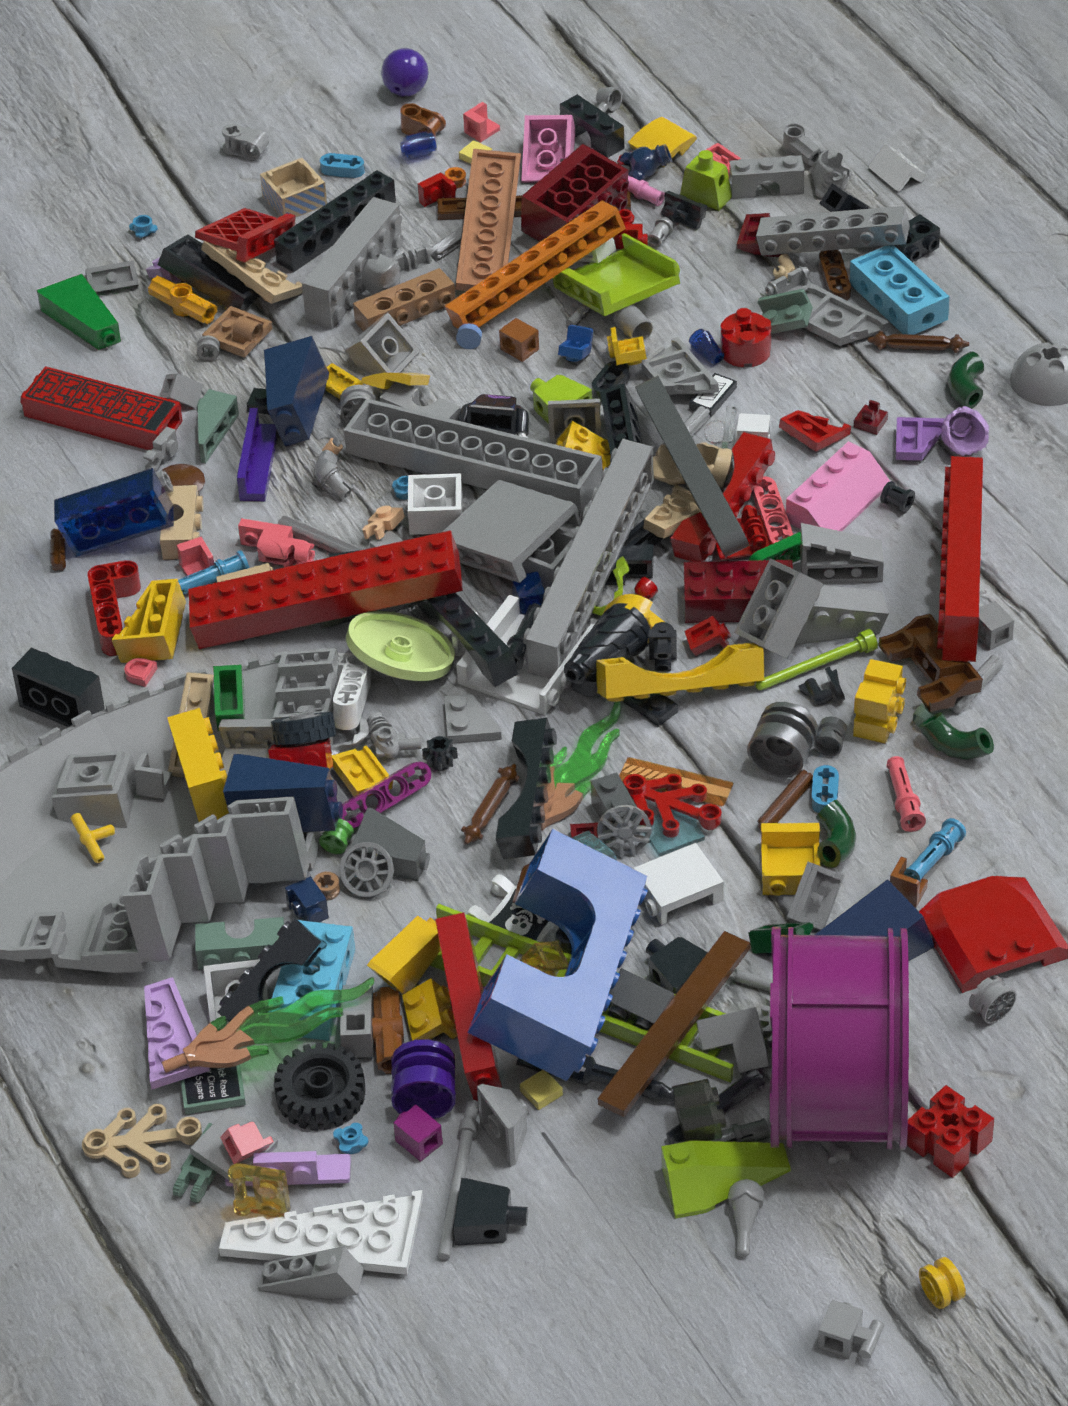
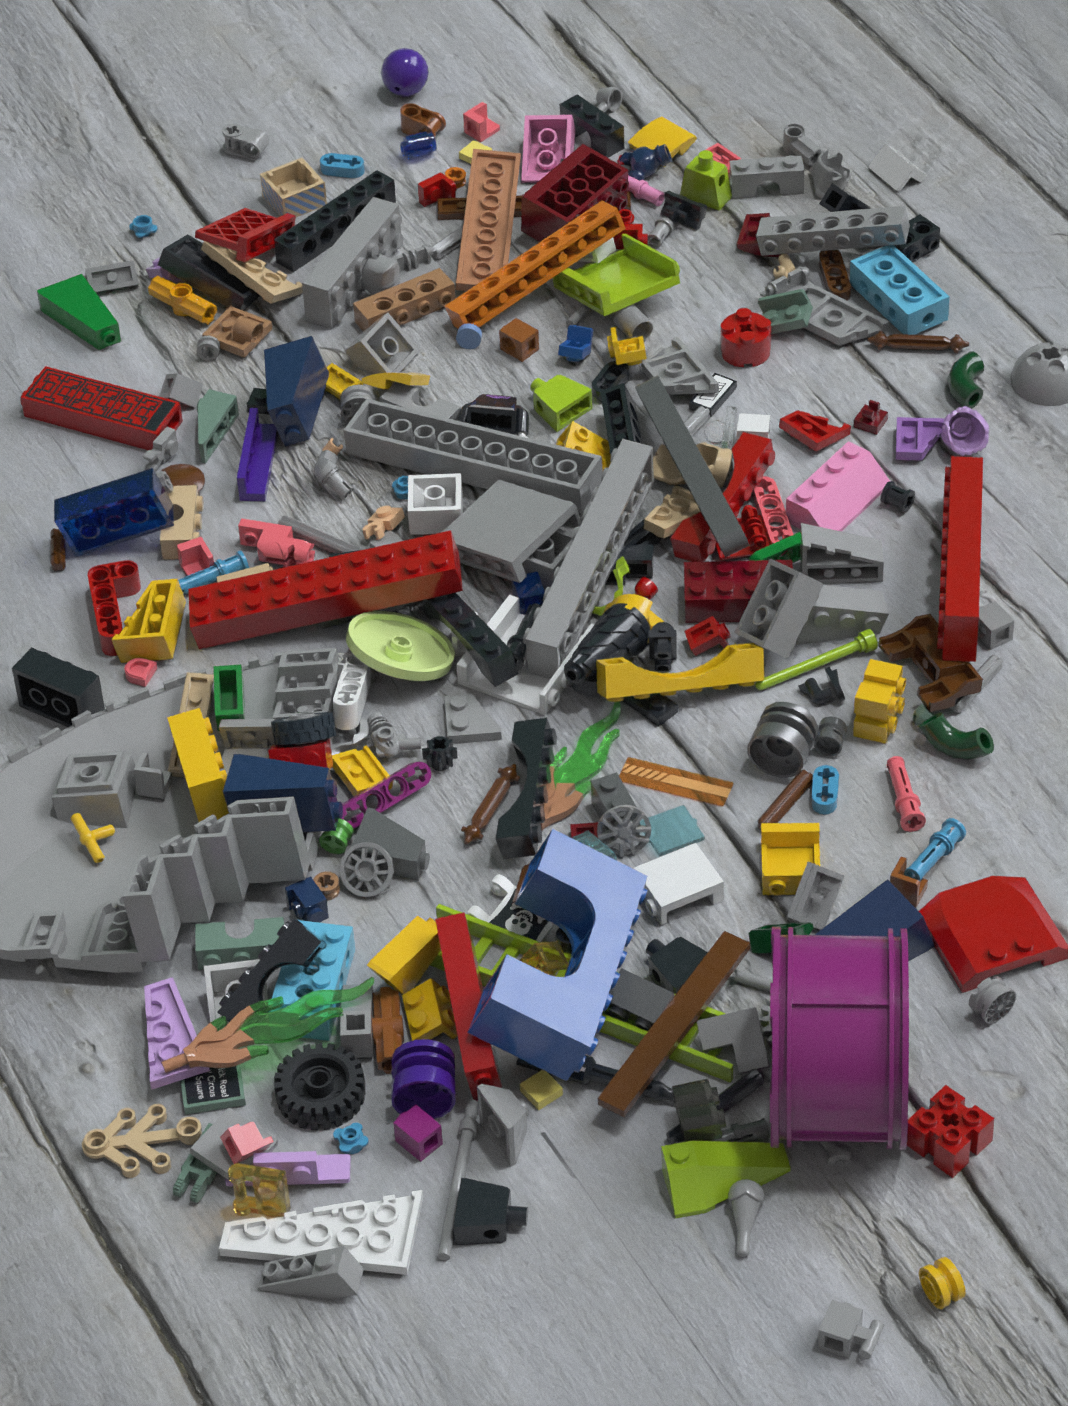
(583, 412): light grey slope -> none
(641, 789): red plant -> none
(705, 345): clear blue cone -> none
(840, 834): dark green cylinder -> none

